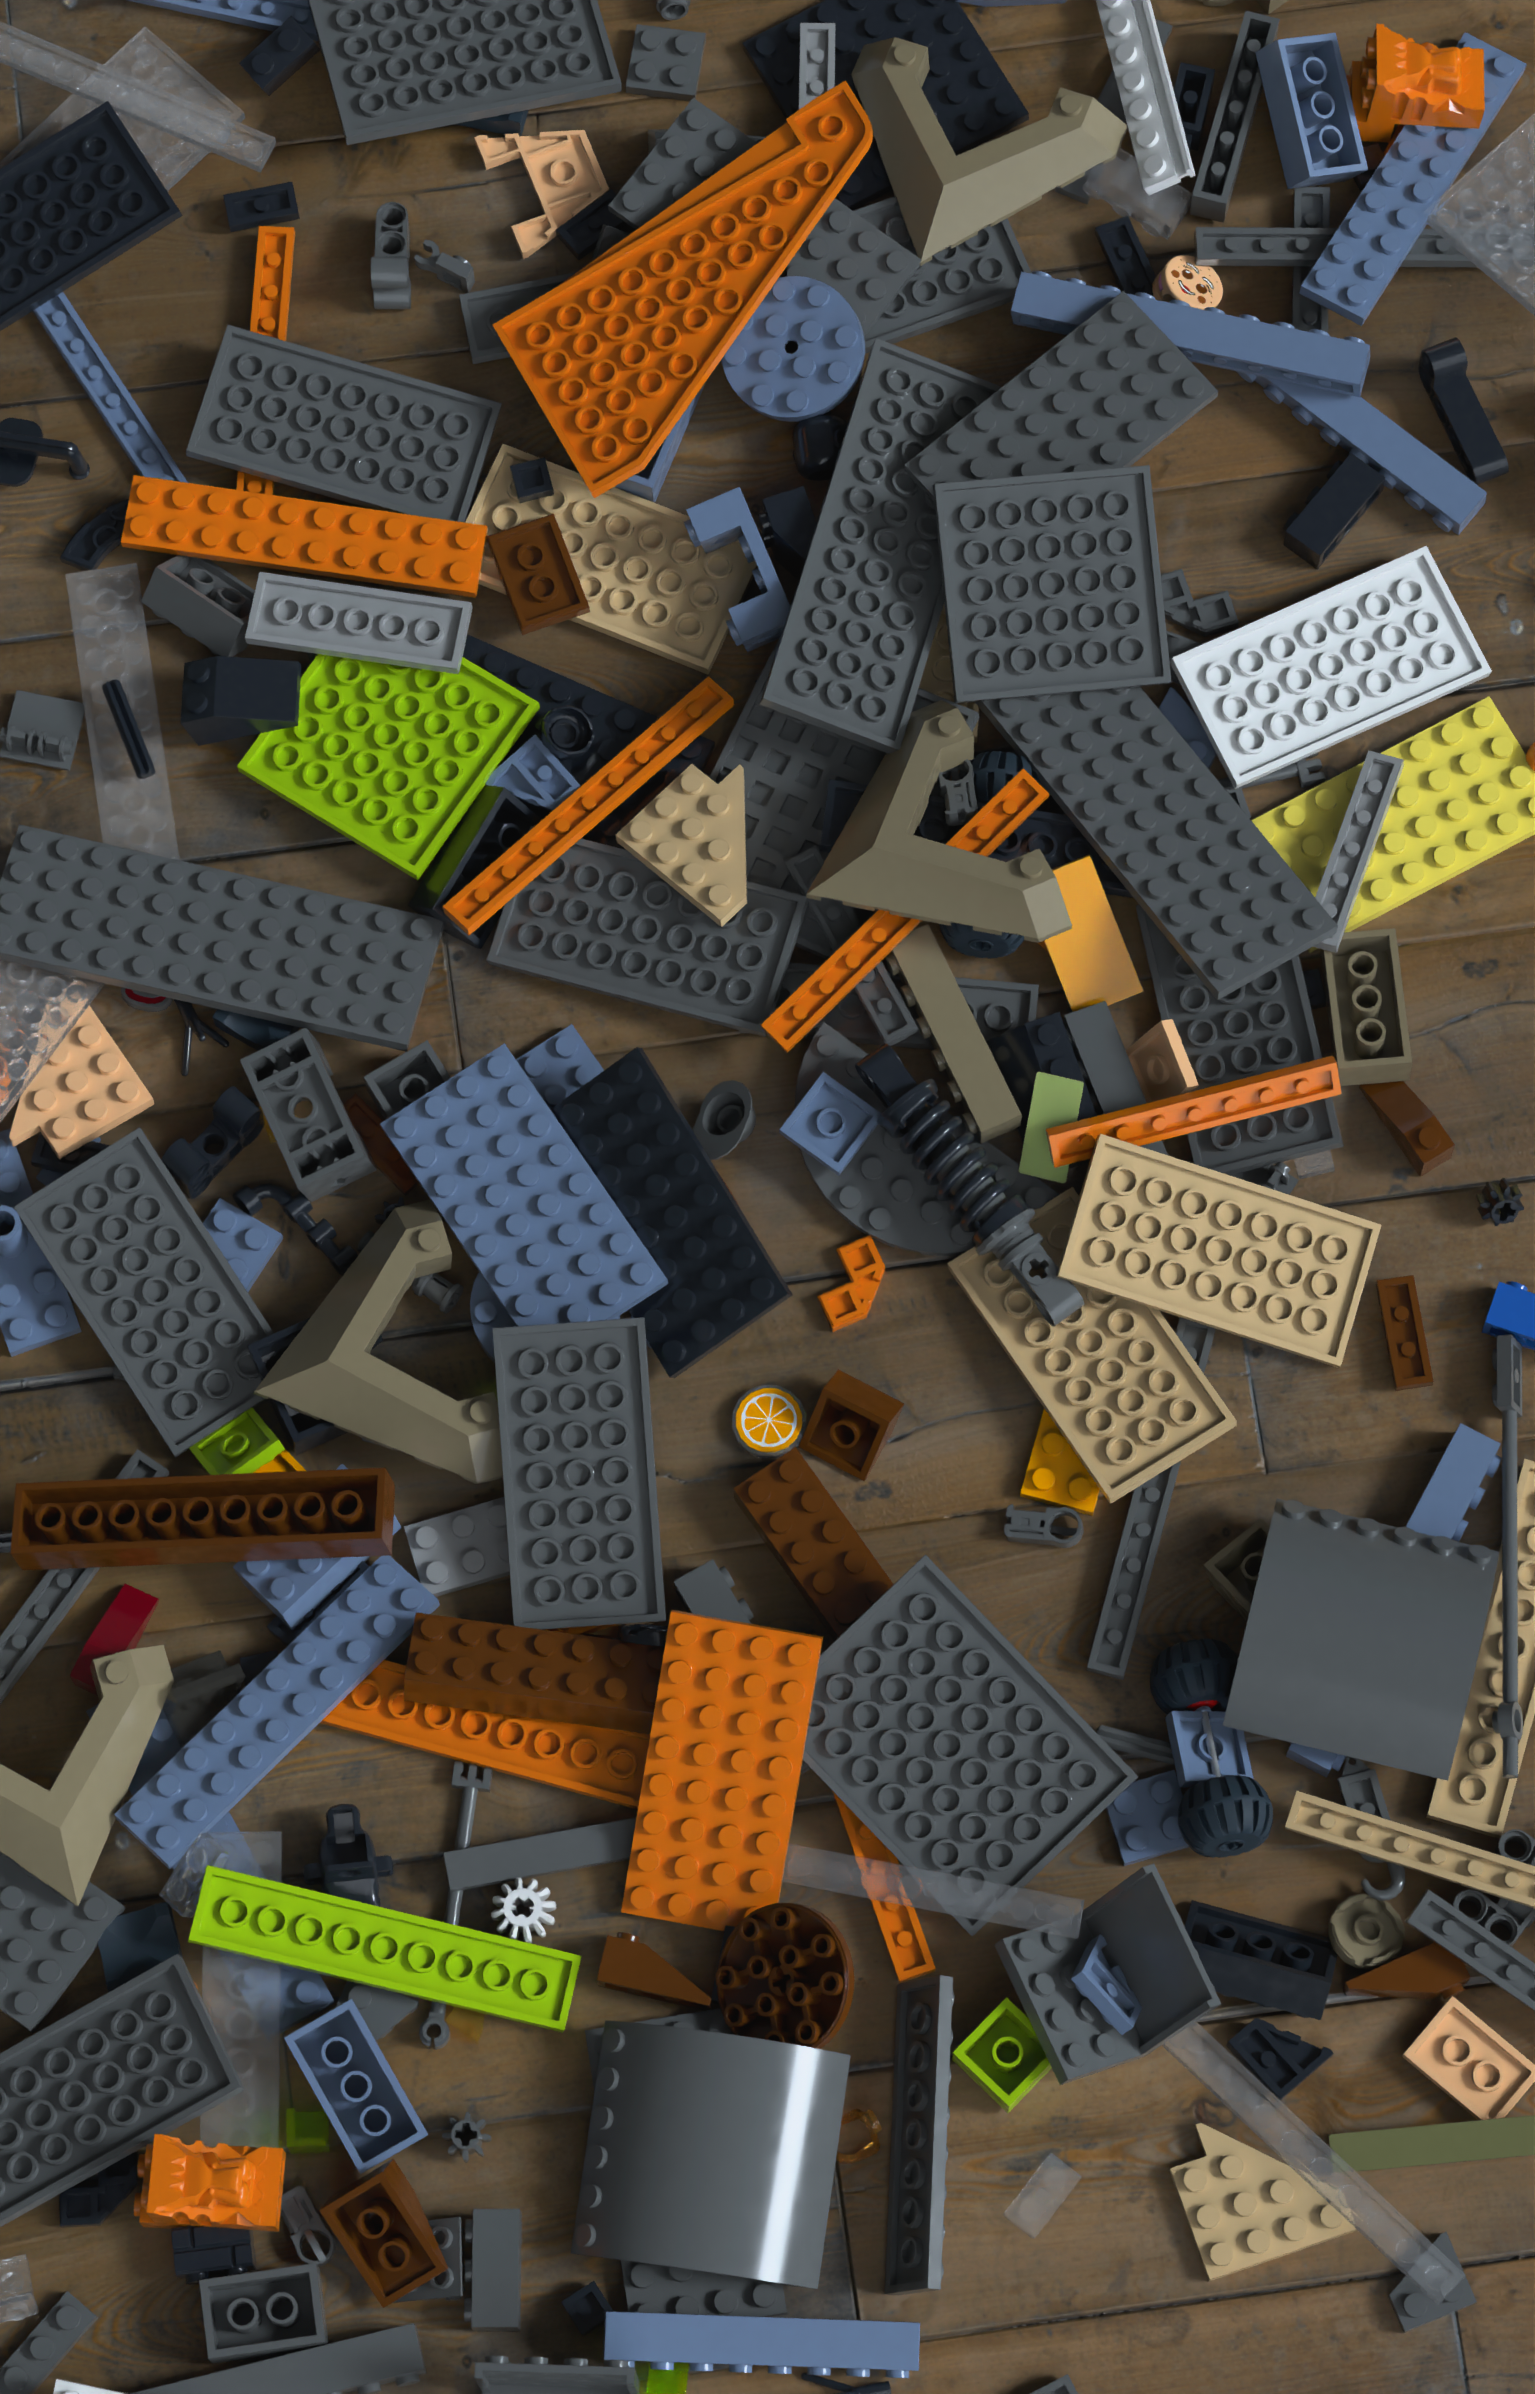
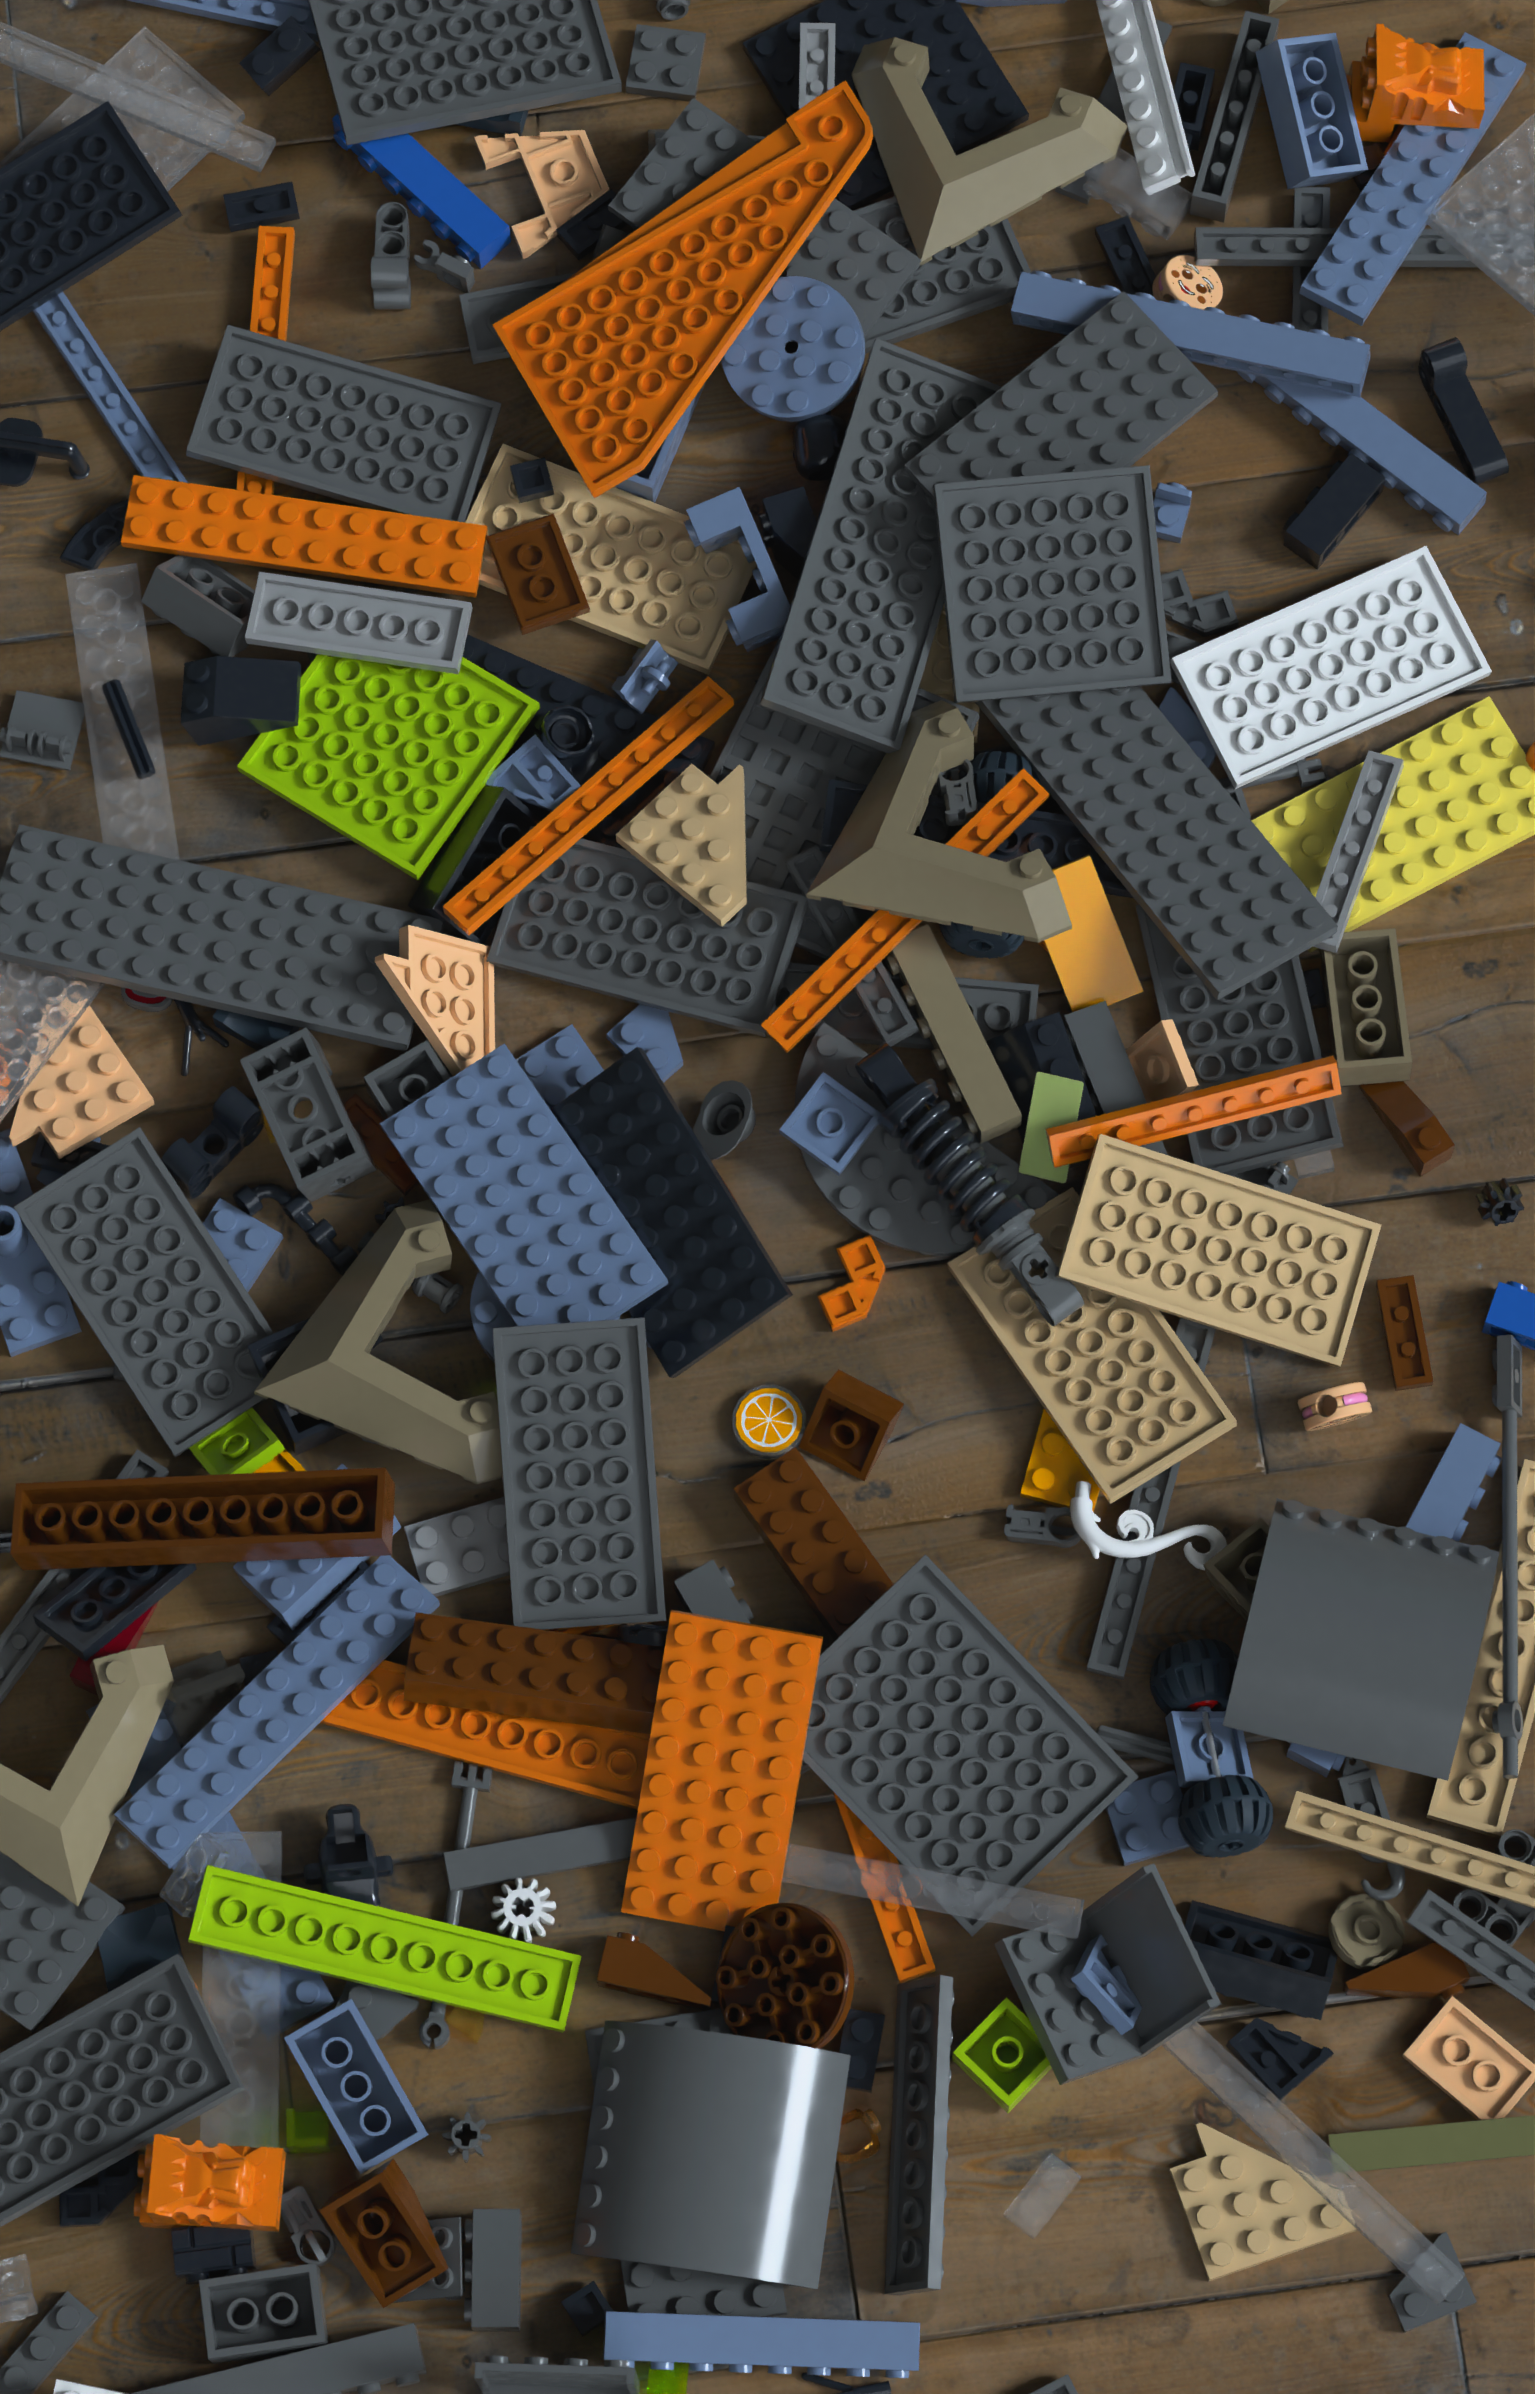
(106, 1603): none -> black plate
(433, 194): none -> blue brick
(446, 992): none -> light nougat wing
(646, 676): none -> sand blue hips
(652, 1032): none -> sand blue wing
(862, 2041): none -> black plate
(1136, 1521): none -> white plant
(1171, 510): none -> sand blue bracket
(1334, 1406): none -> light nougat head

